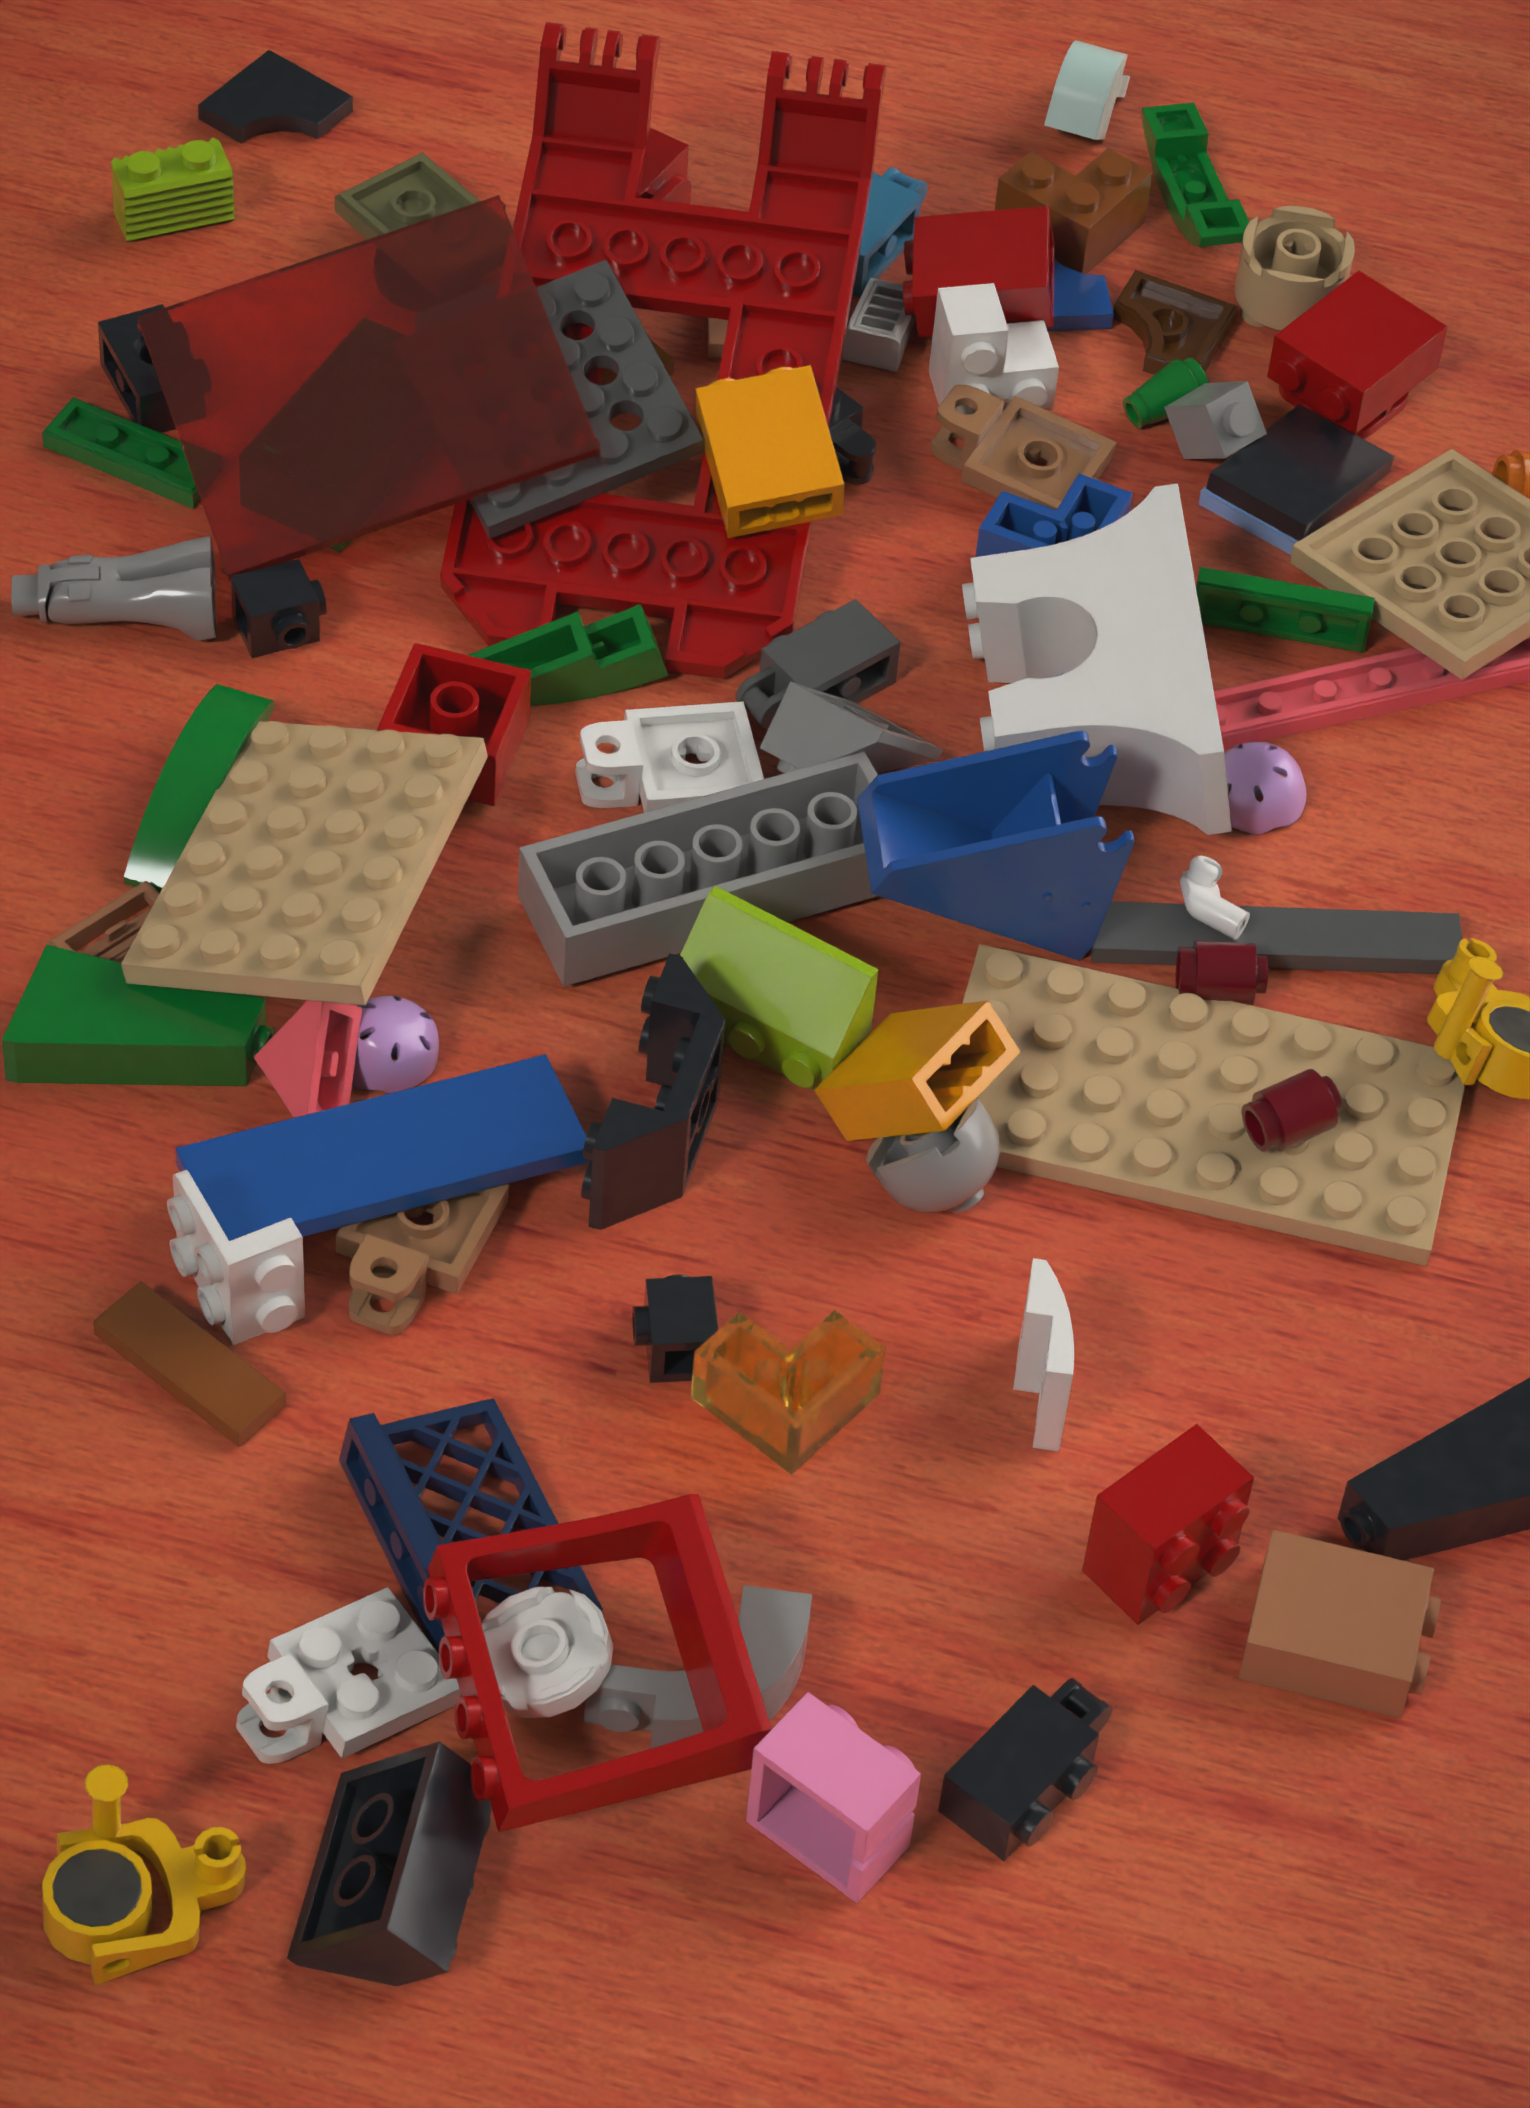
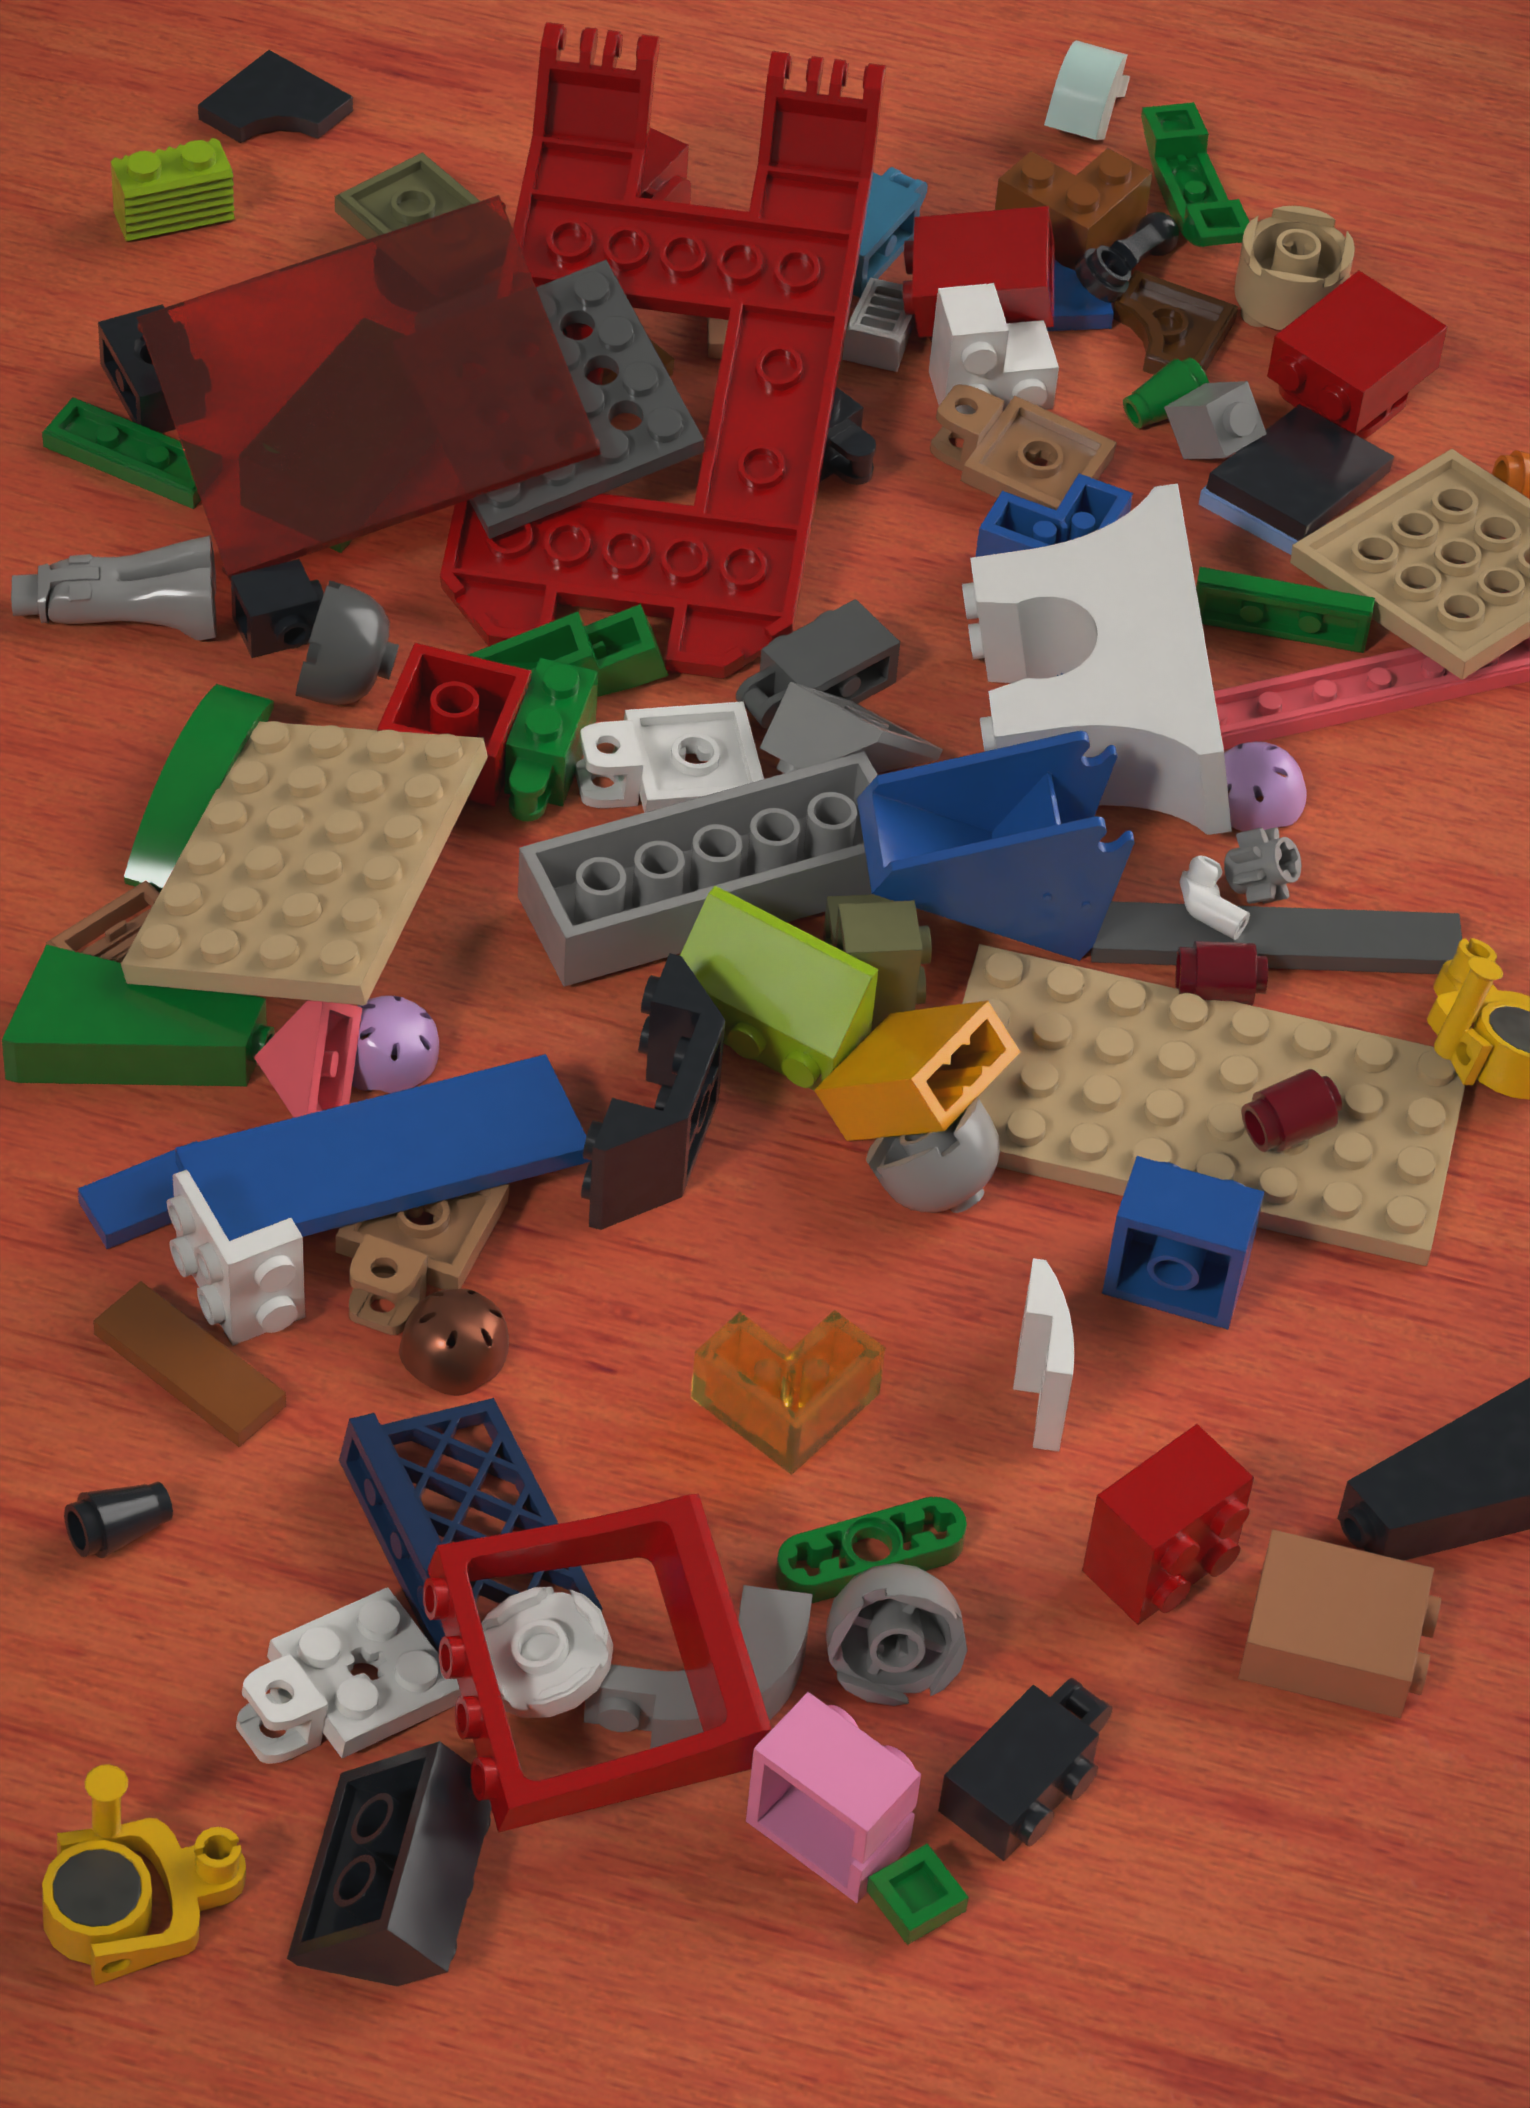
(115, 1517): none -> black cone
(130, 1200): none -> blue tile
(346, 648): none -> dark grey cylinder
(461, 1321): none -> copper helmet
(546, 737): none -> green brick
(674, 1324): black brick -> none
(769, 451): light orange brick -> none
(884, 1525): none -> green beam
(887, 938): none -> olive brick
(895, 1634): none -> light grey cylinder
(917, 1894): none -> green plate
(1108, 269): none -> black piece
(1182, 1242): none -> blue brick
(1262, 865): none -> light grey gear

